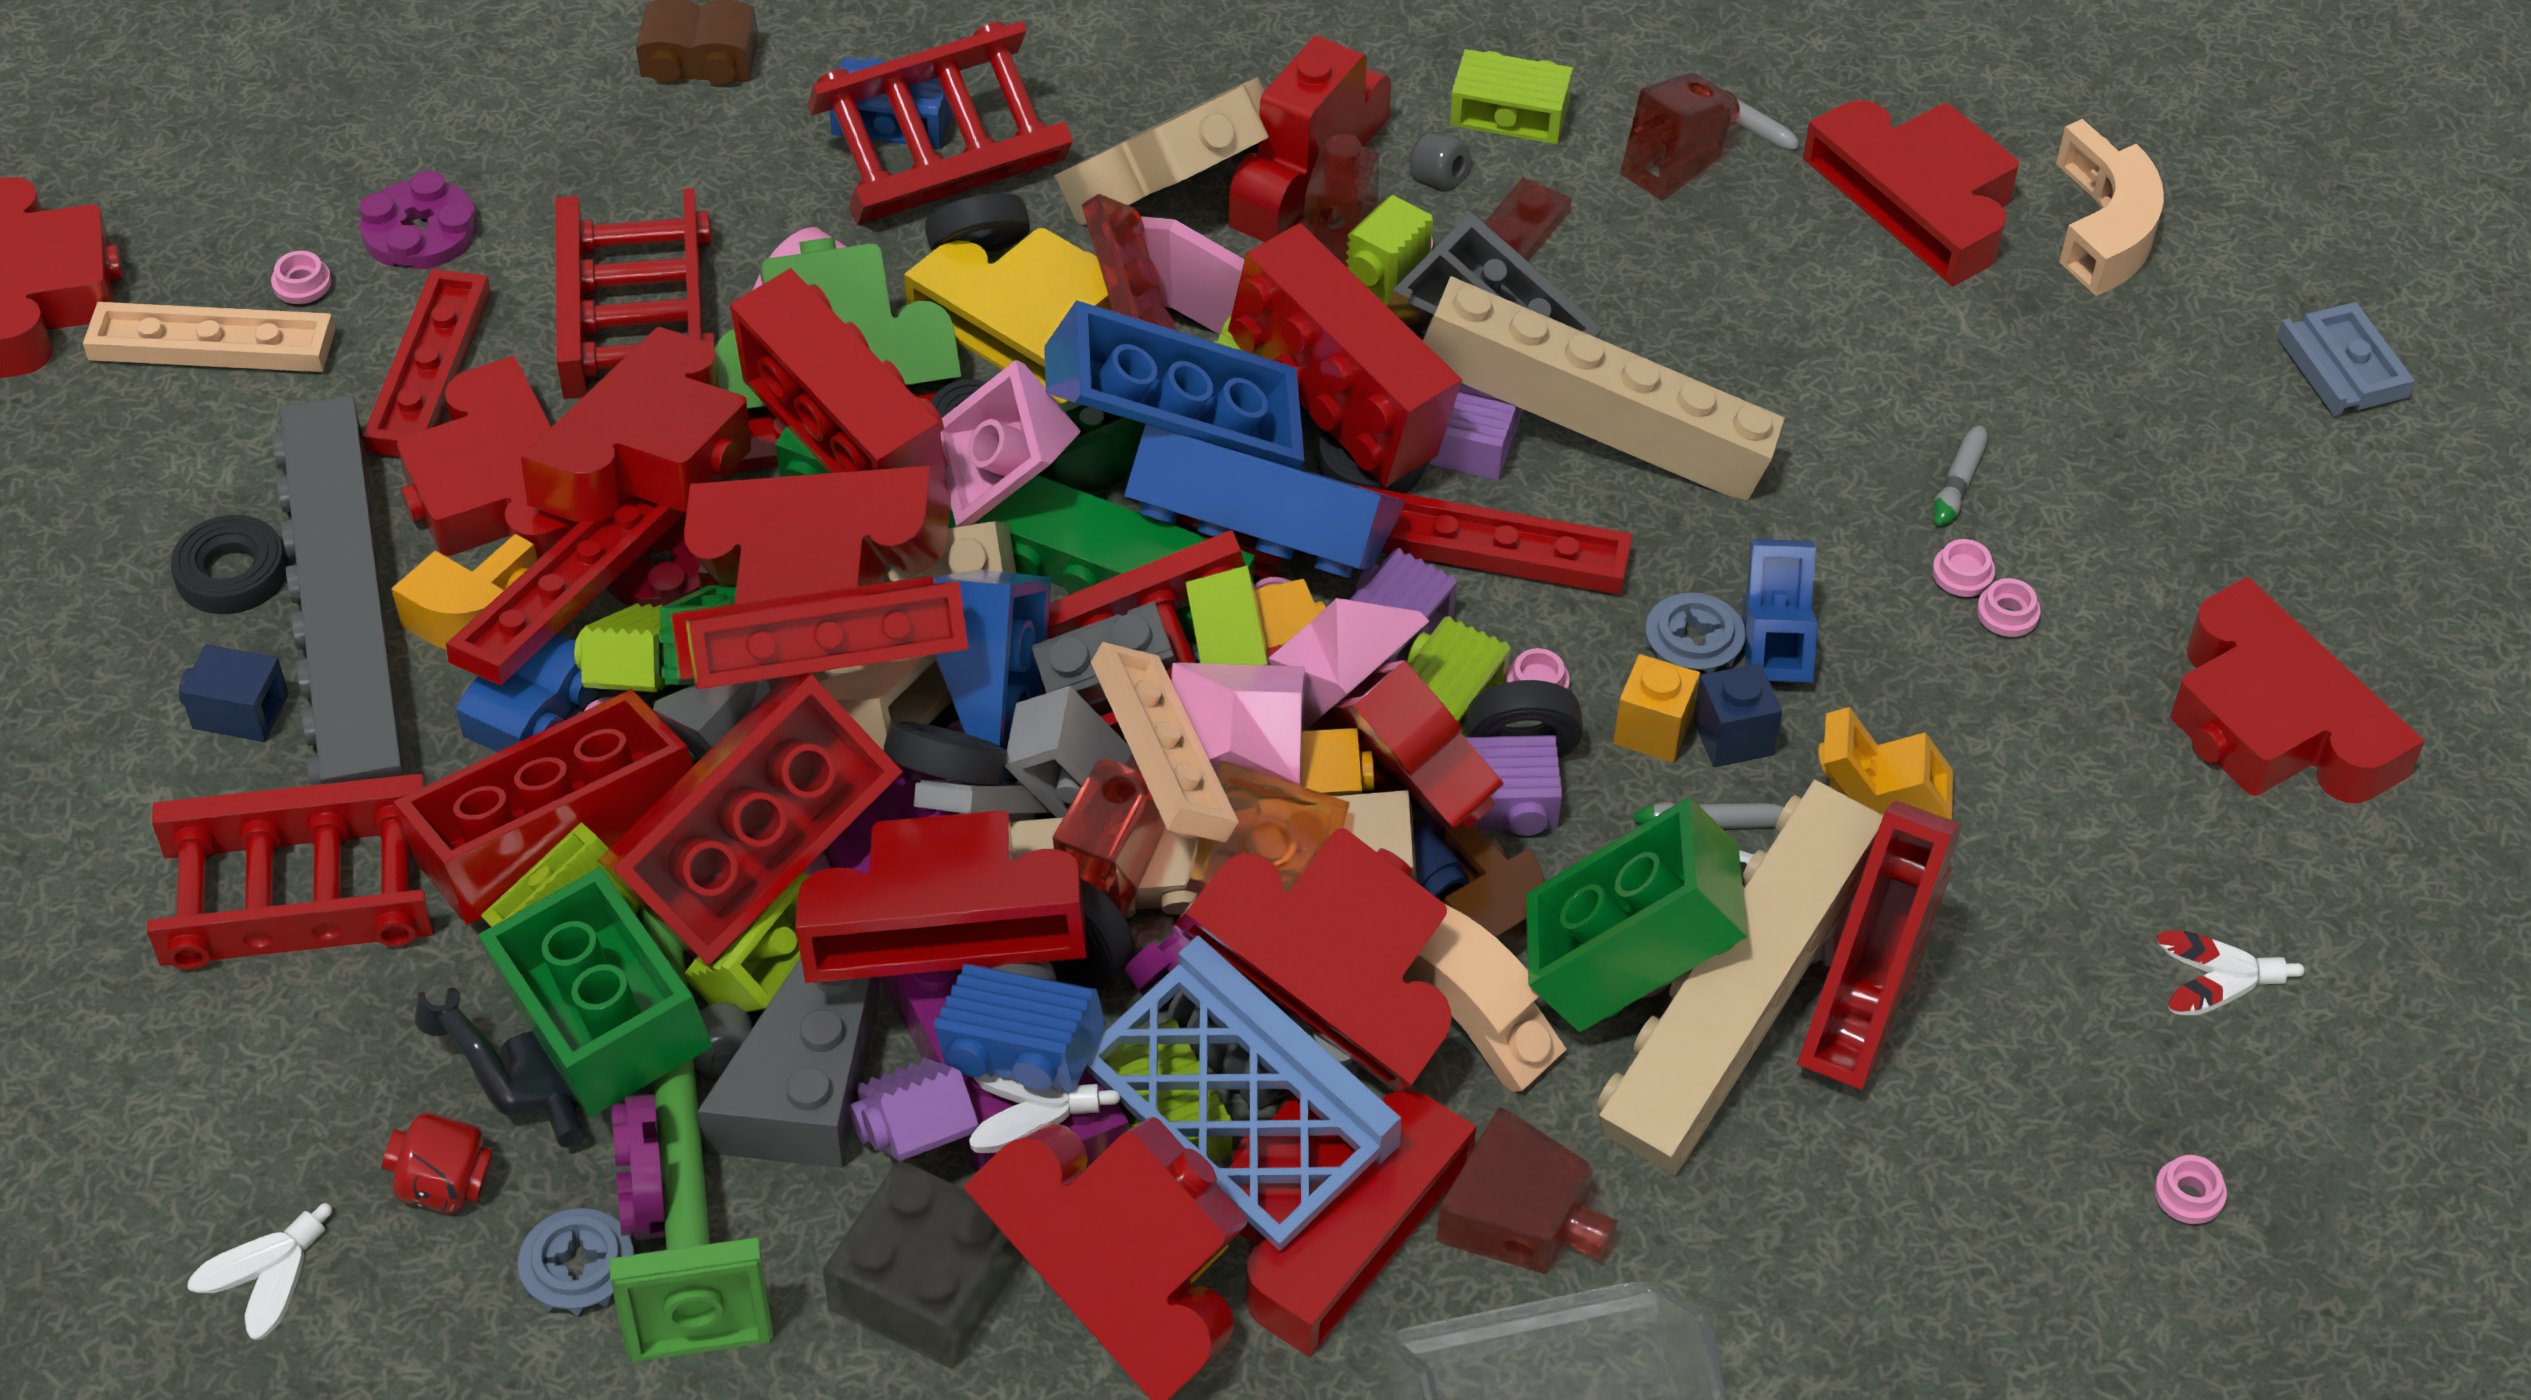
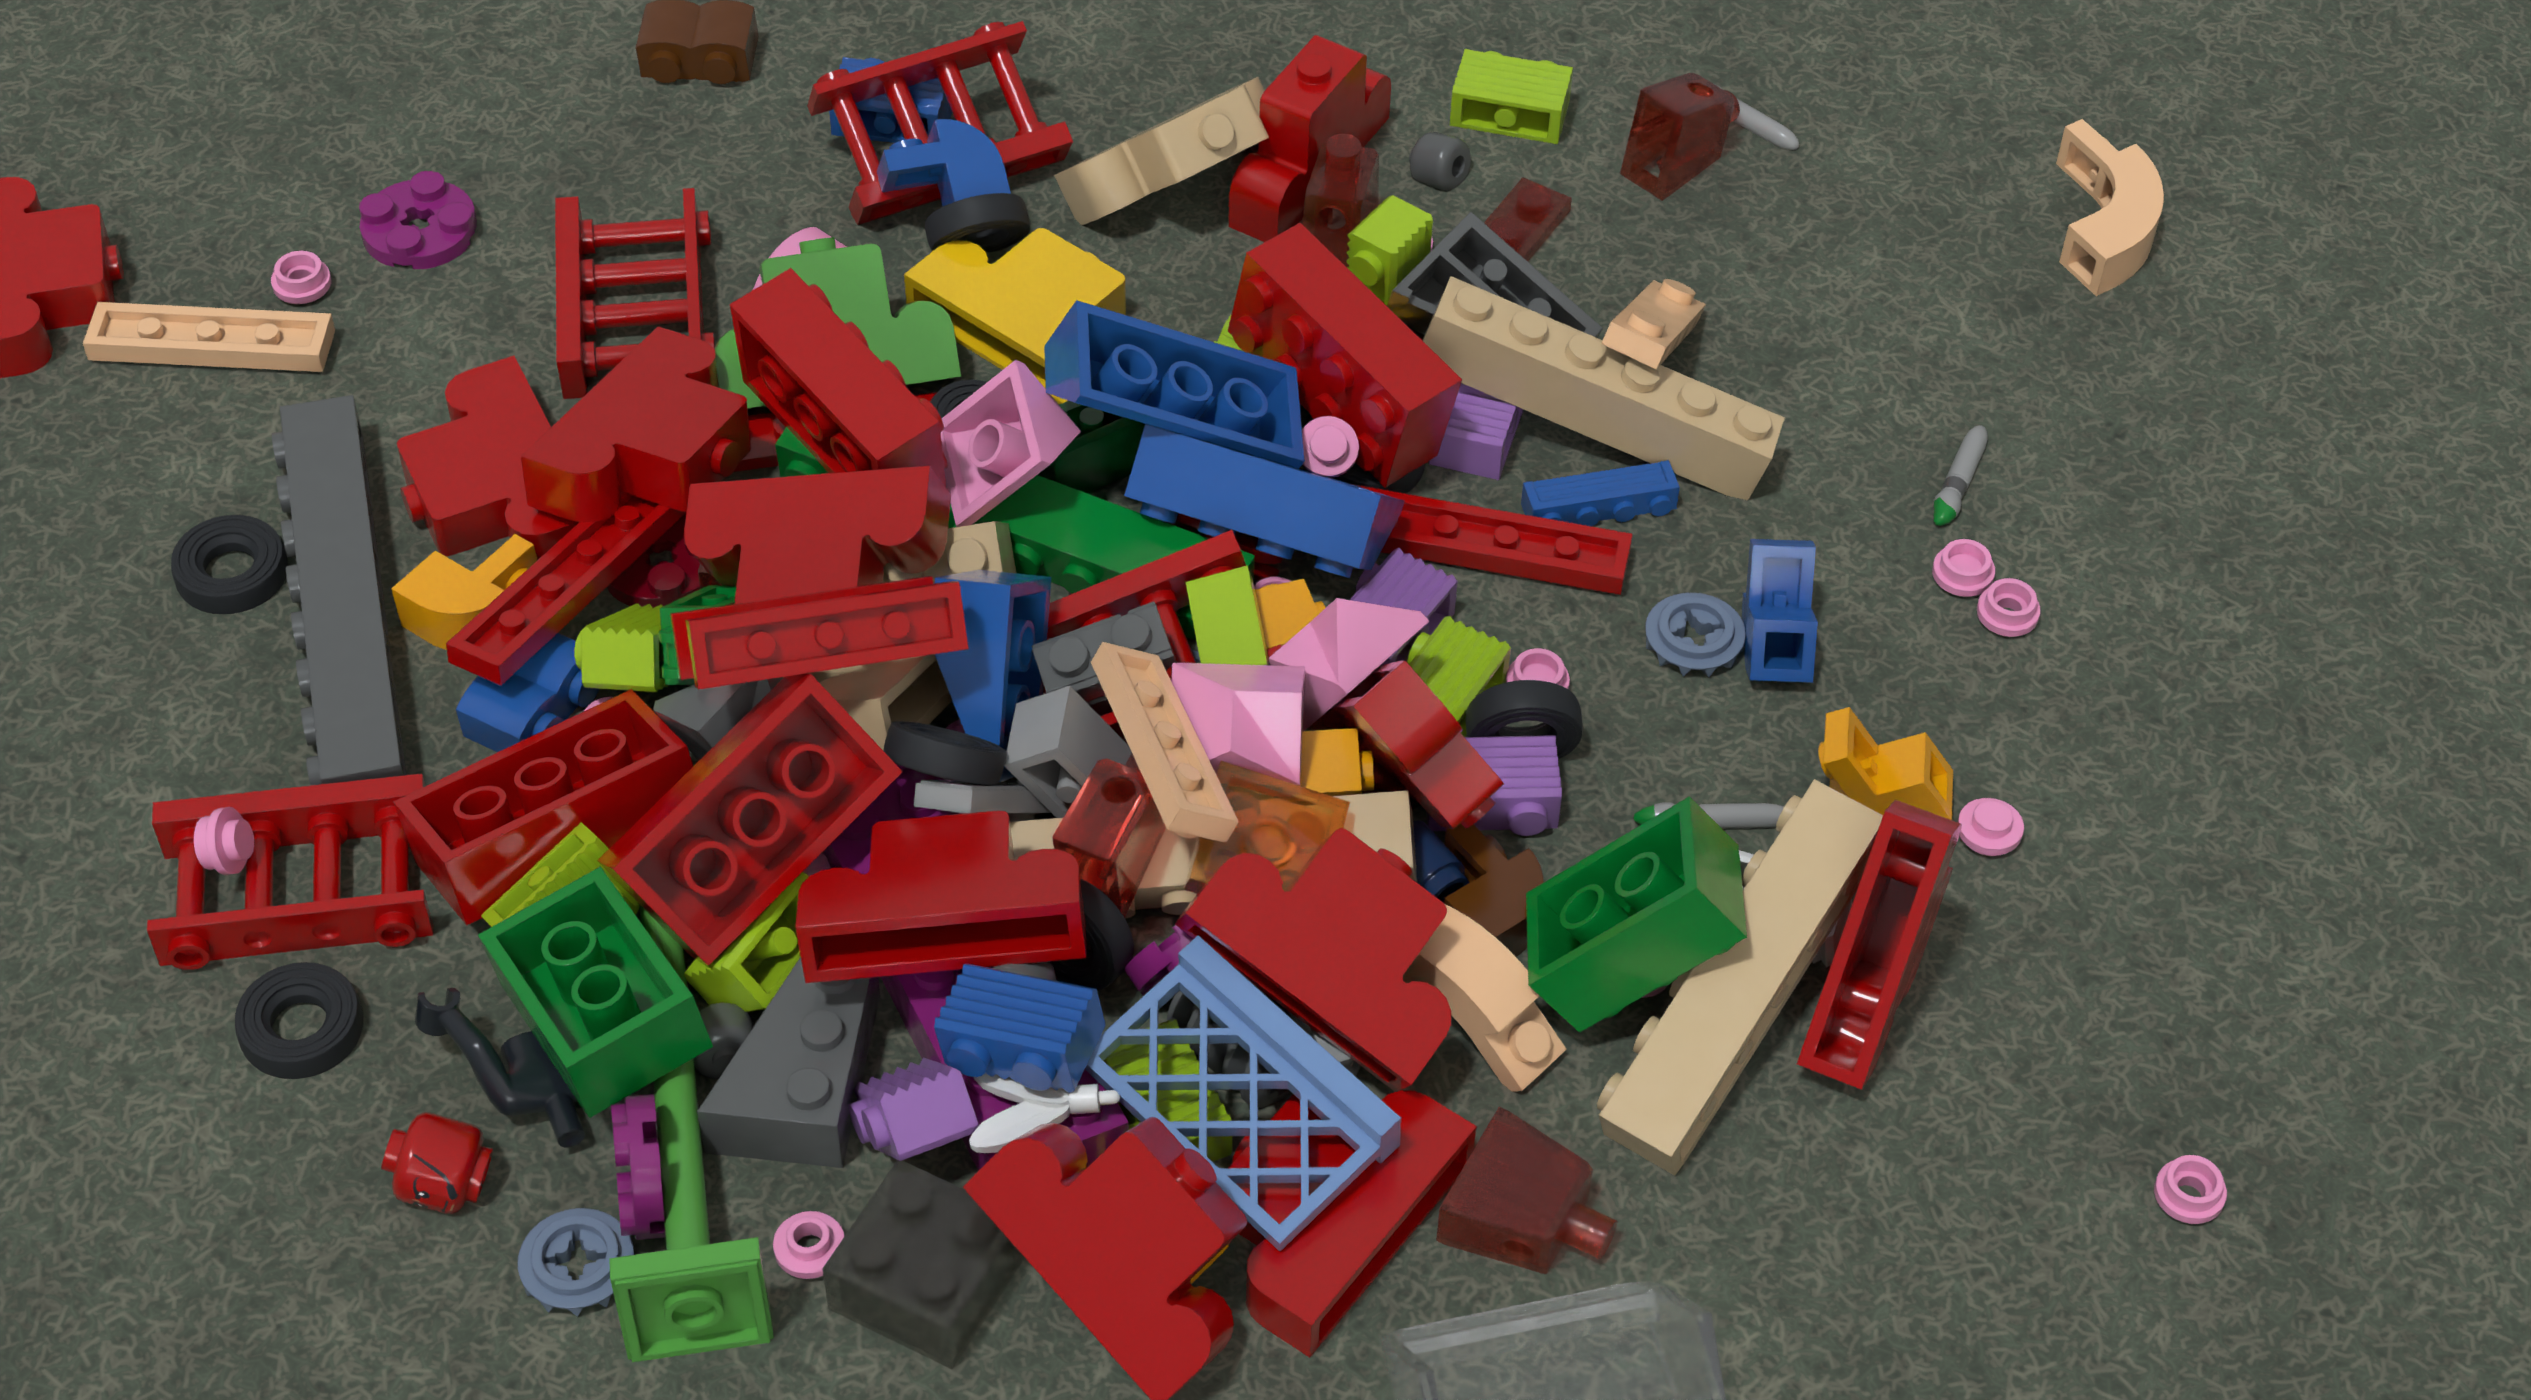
(223, 841): none -> bright pink plate
(233, 692): dark blue brick -> none
(271, 1259): white piece -> none
(293, 985): none -> black tyre
(427, 358): red plate -> none
(806, 1261): none -> bright pink plate
(954, 158): none -> blue brick
(1124, 260): clear red plate -> none
(1193, 271): bright pink slope -> none
(1329, 446): none -> bright pink plate
(1604, 494): none -> blue piece
(1655, 322): none -> light nougat plate
(1656, 708): light orange brick -> none
(1737, 715): dark blue brick -> none
(1926, 182): red brick -> none
(1990, 826): none -> bright pink plate
(2228, 968): piece -> none
(2280, 702): red brick -> none
(2345, 358): sand blue plate -> none

